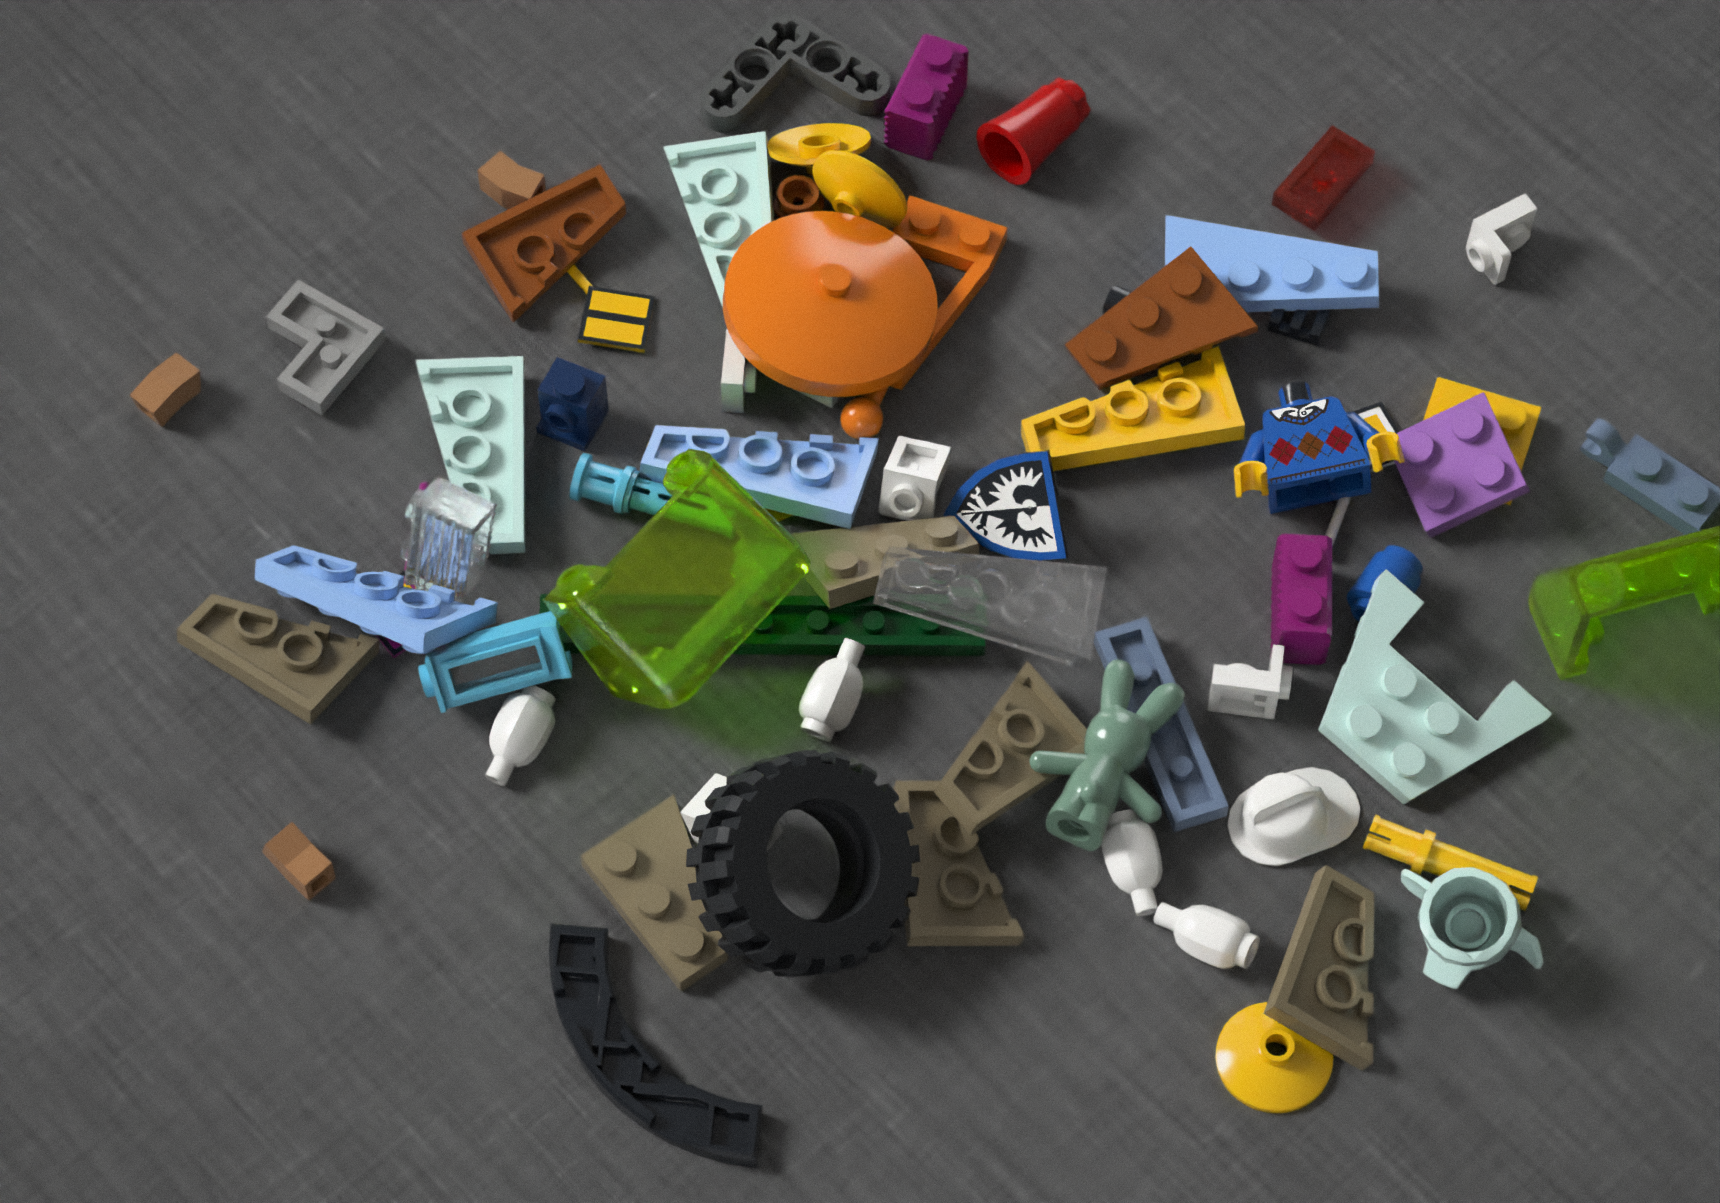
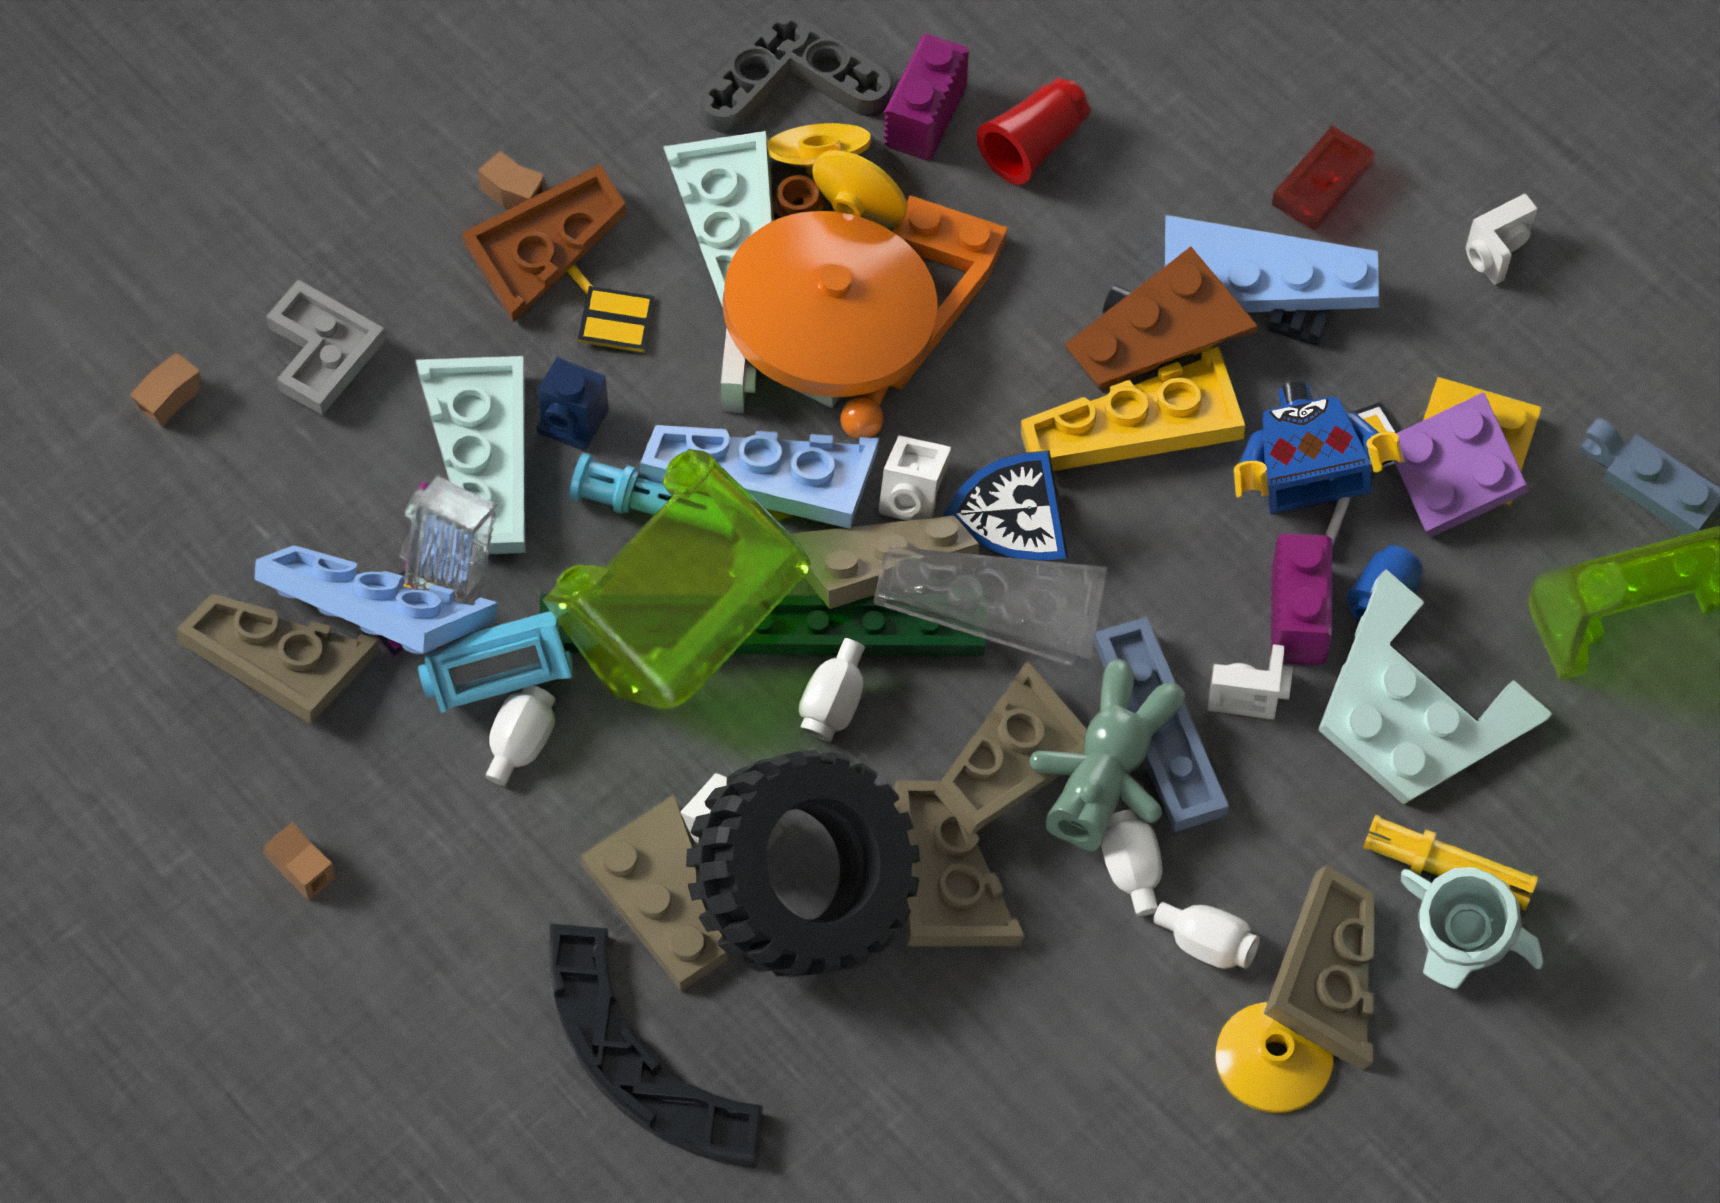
(1293, 816): white piece -> none

